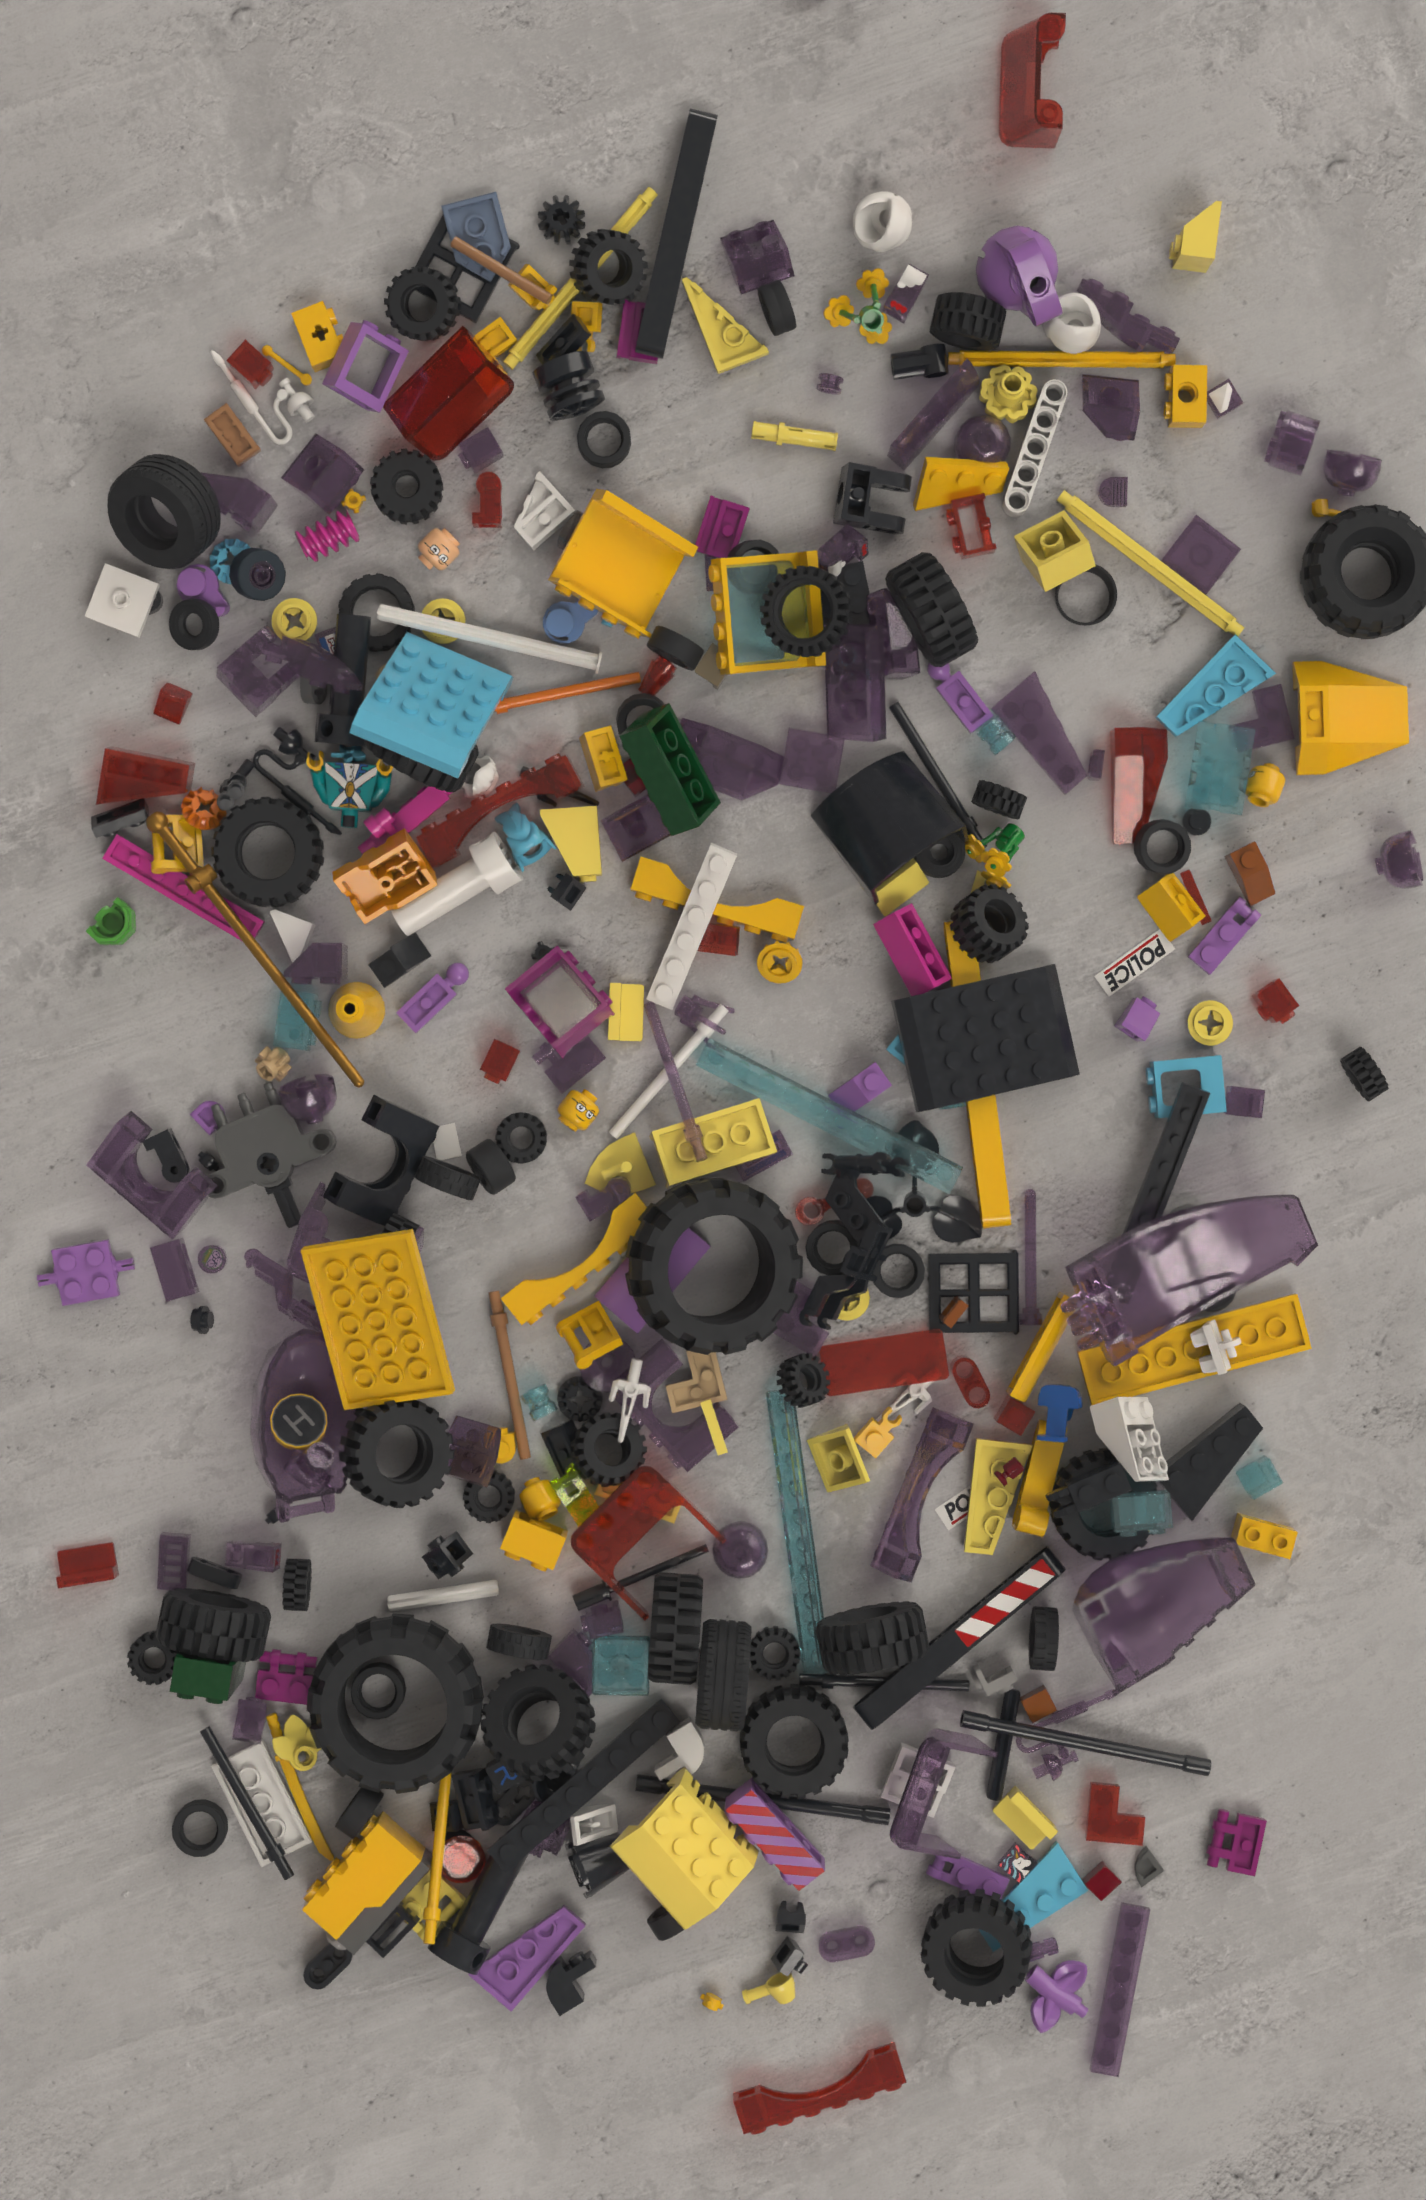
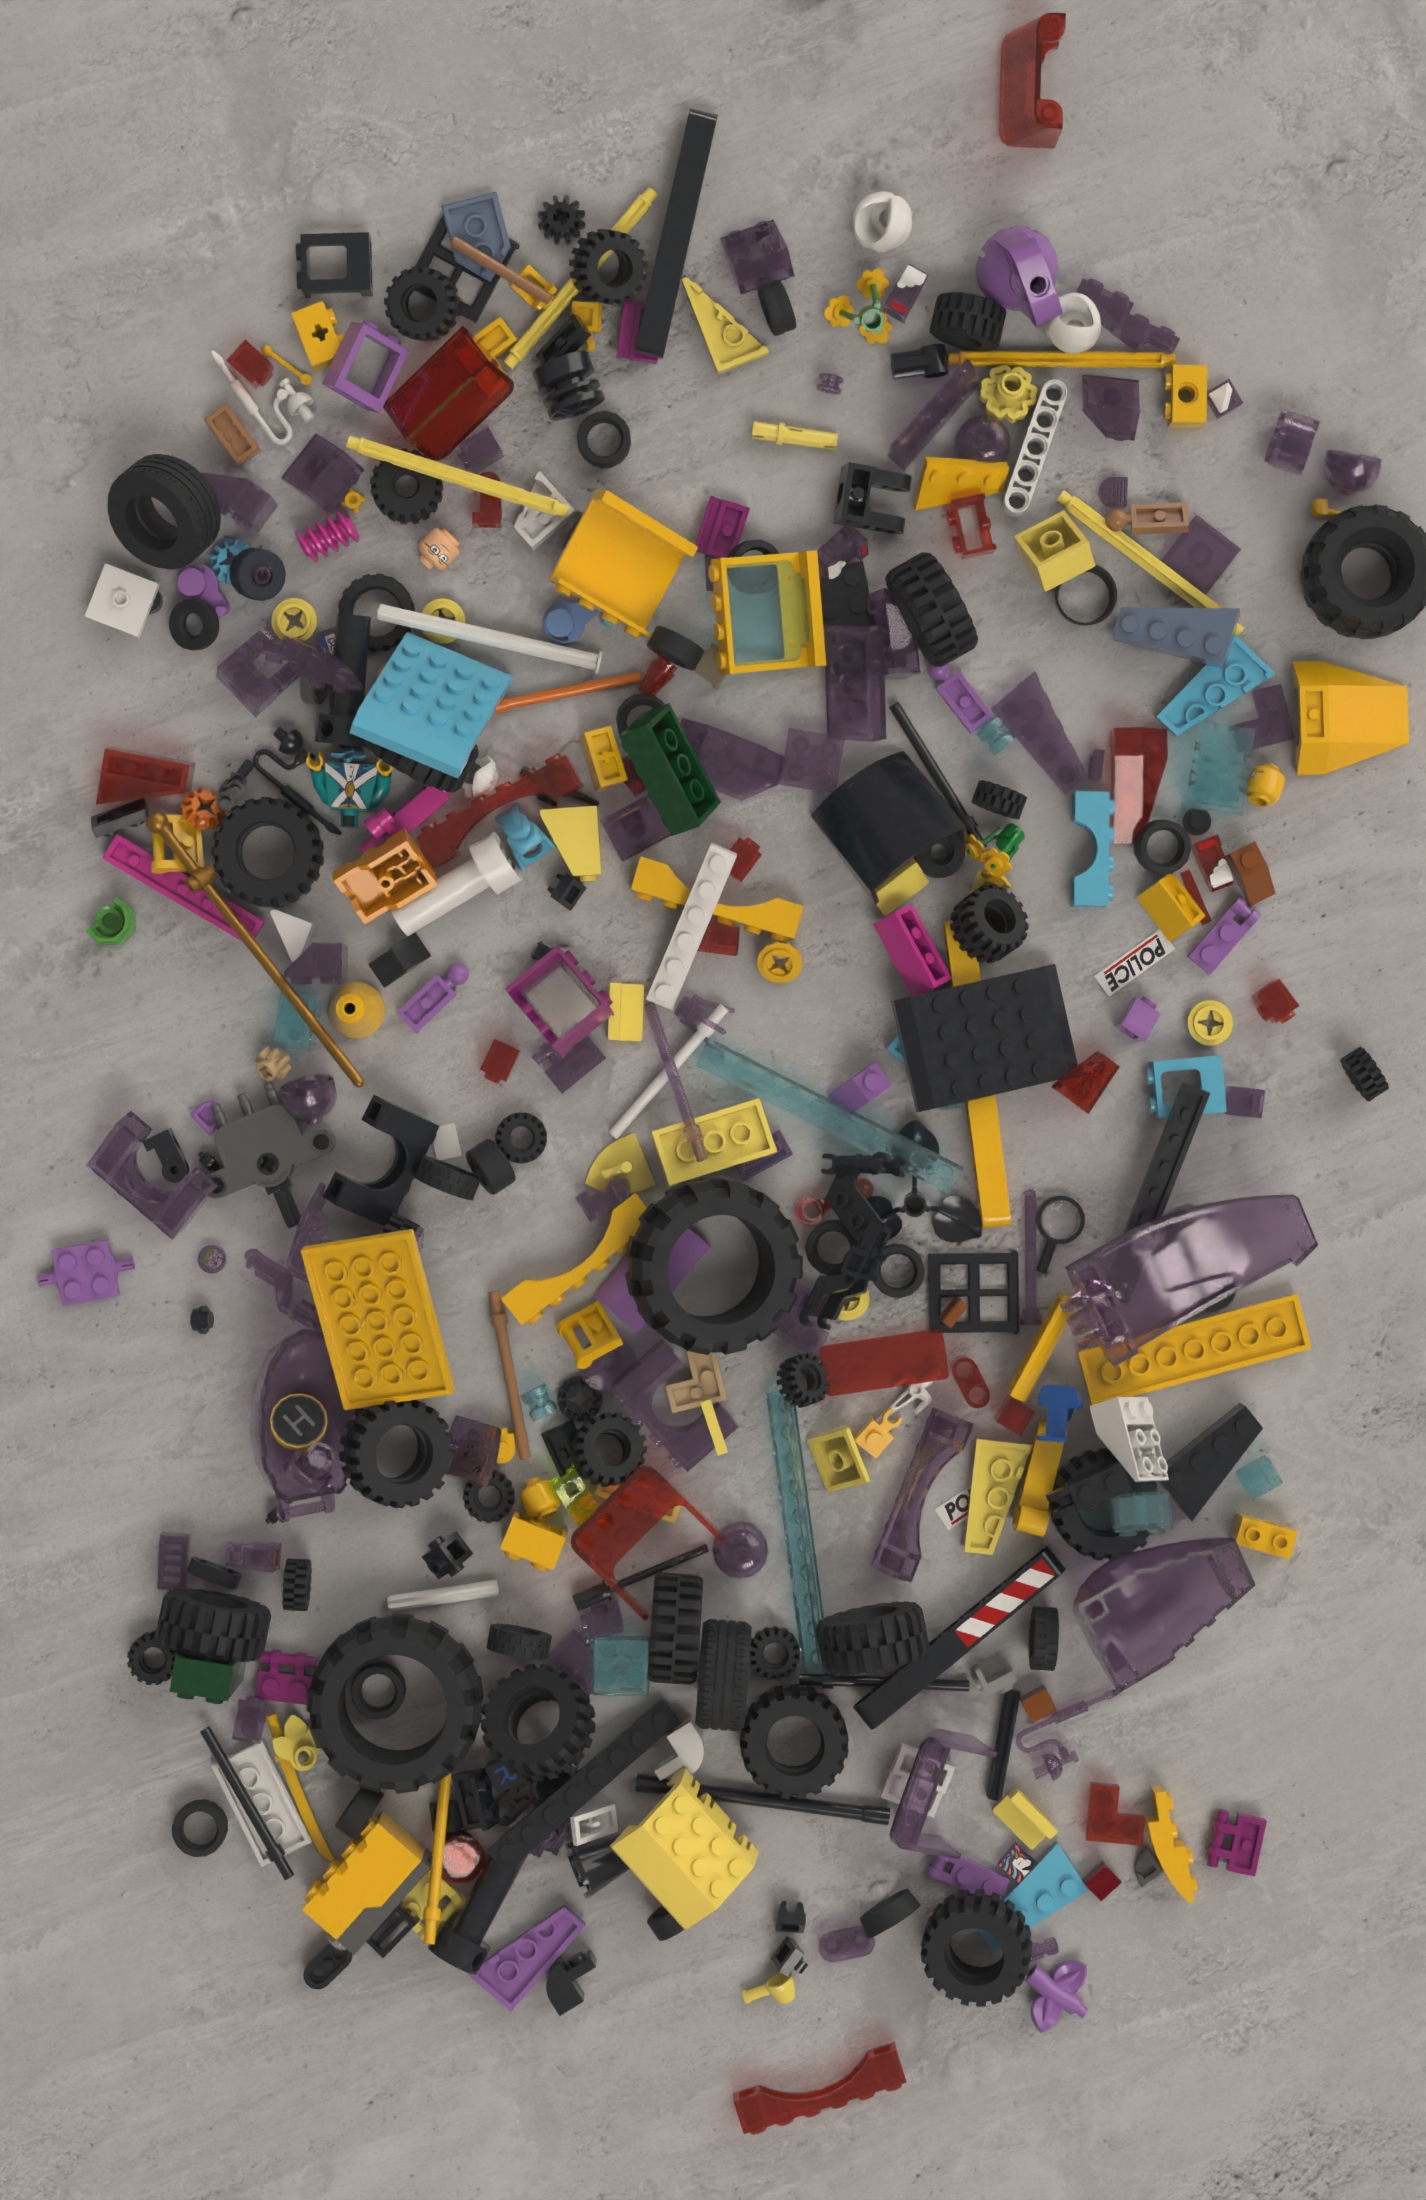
(87, 1565): clear red panel -> none
(172, 703): clear red slope -> none
(174, 1269): clear purple panel -> none
(359, 264): none -> black window
(457, 476): none -> light yellow piece
(578, 1110): yellow head -> none
(630, 1388): white piece -> none
(712, 2001): yellow piece -> none
(746, 858): none -> clear red brick
(774, 603): black tyre -> none
(774, 1835): medium lavender brick -> none
(889, 1913): none -> black tyre
(1011, 1469): dark red piece -> none
(1059, 1222): none -> piece
(1087, 1081): none -> clear red wing
(1092, 813): none -> medium azure arch
(1119, 1989): clear purple plate -> none
(1151, 518): none -> medium nougat plate
(1171, 1854): none -> yellow slope
(1183, 1762): black piece -> none
(1186, 633): none -> sand blue wedge
(1196, 244): light yellow slope -> none
(1210, 1336): white hips -> none
(1212, 863): none -> clear red leg
(1400, 861): clear purple cylinder -> none

